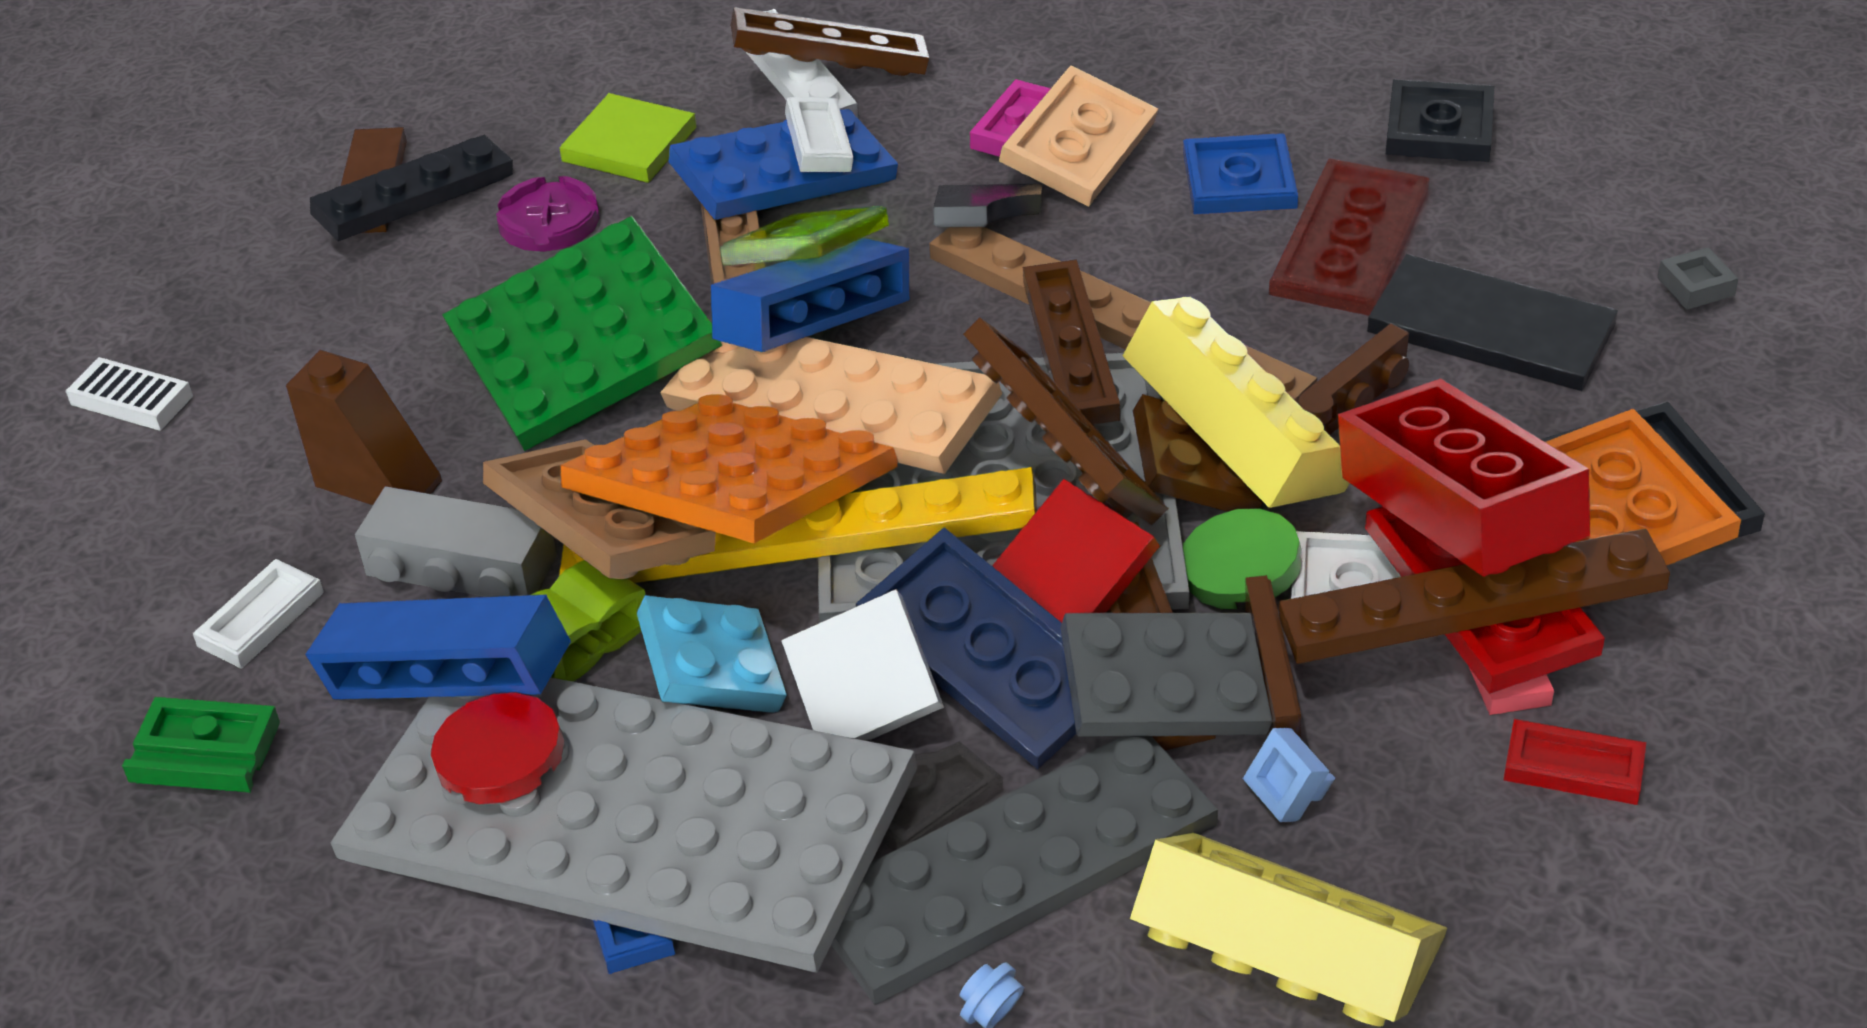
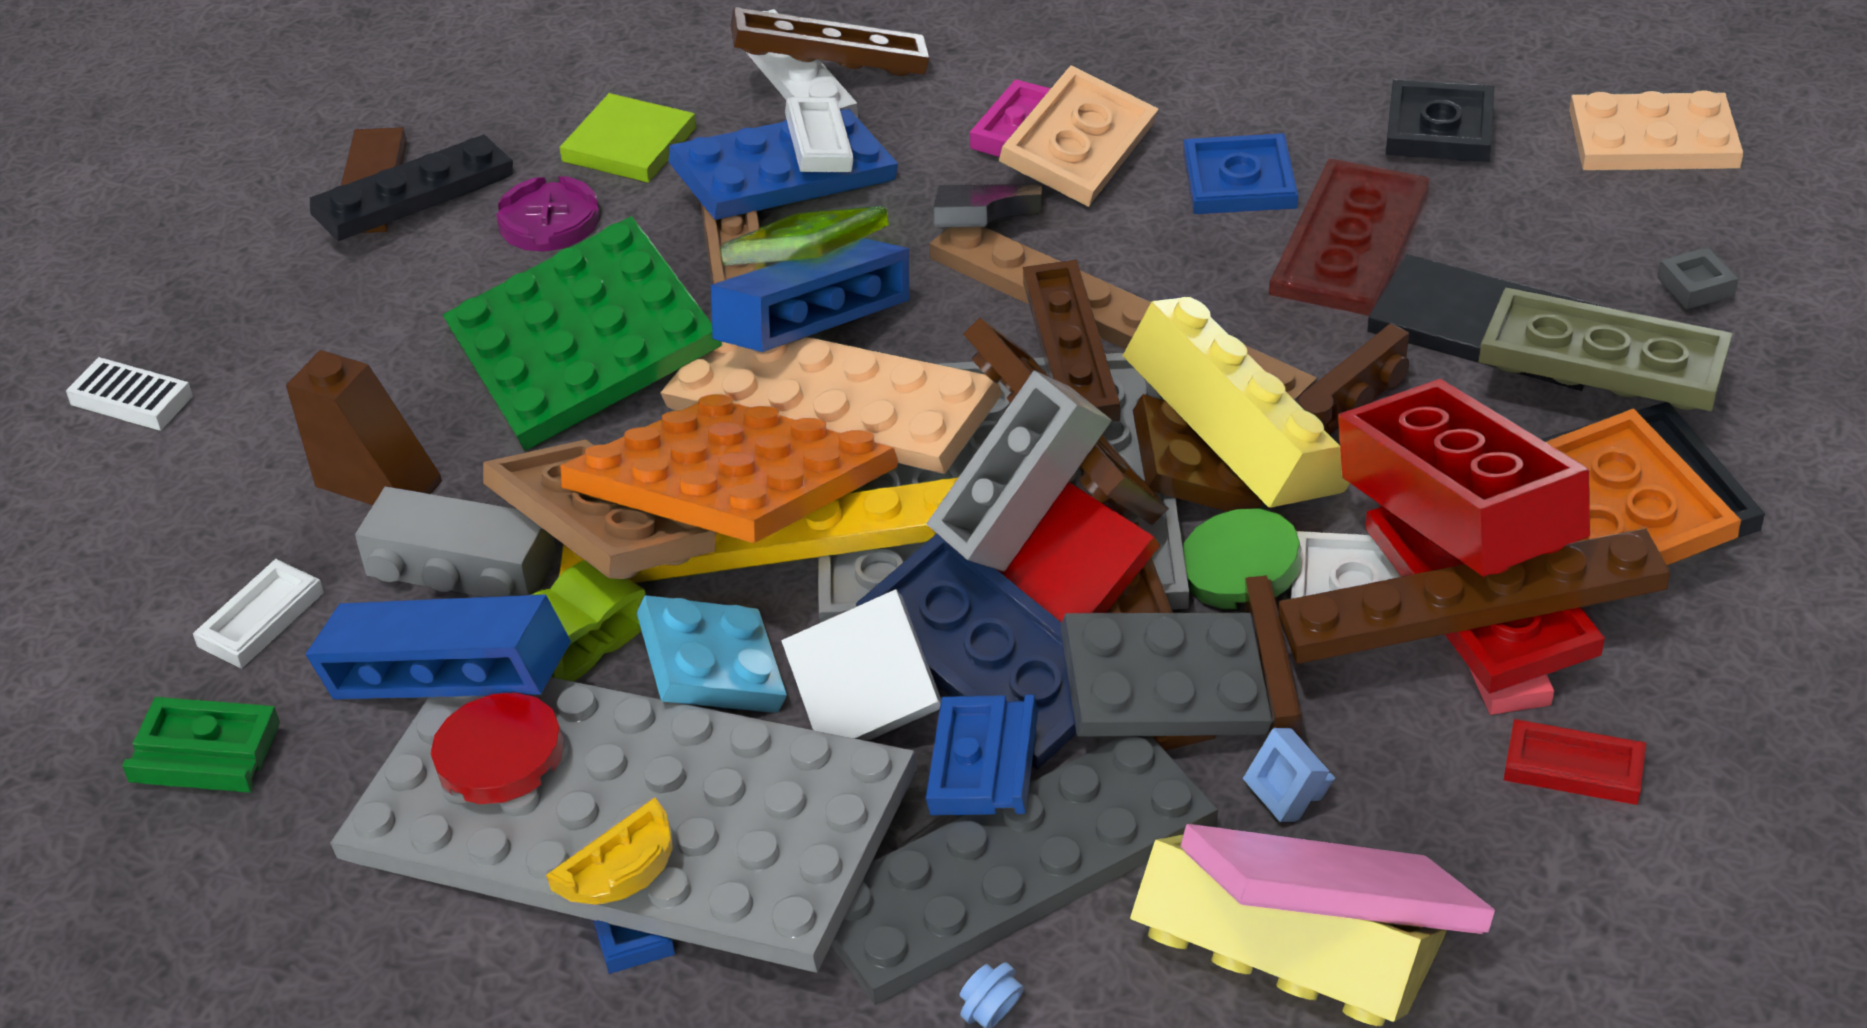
(618, 860): none -> yellow plate
(982, 755): none -> blue plate
(1018, 471): none -> light grey brick
(1335, 879): none -> bright pink tile
(1606, 349): none -> olive plate
(1655, 131): none -> light nougat plate

